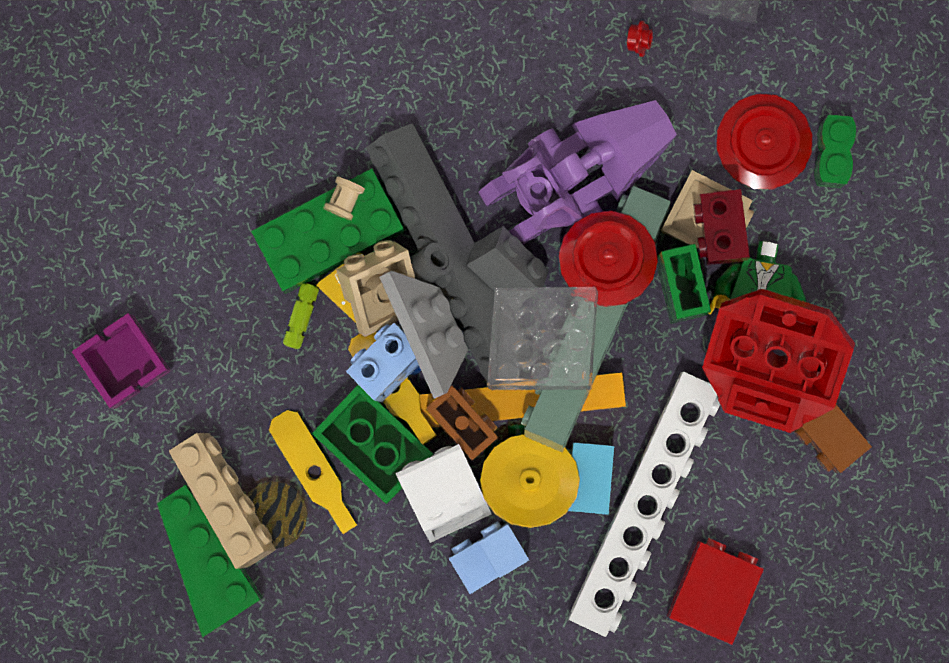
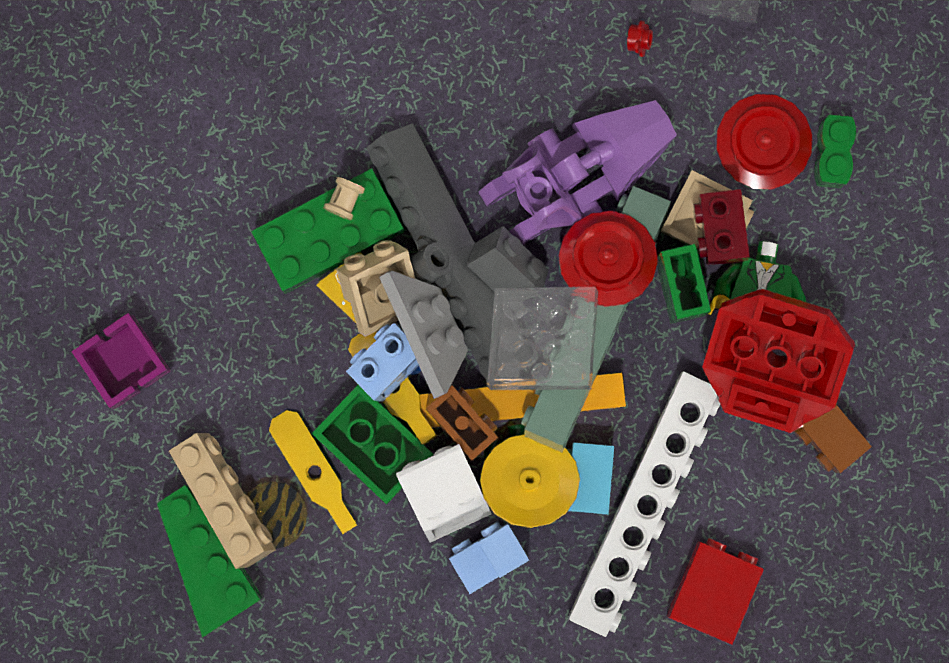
(300, 316): lime axle -> none

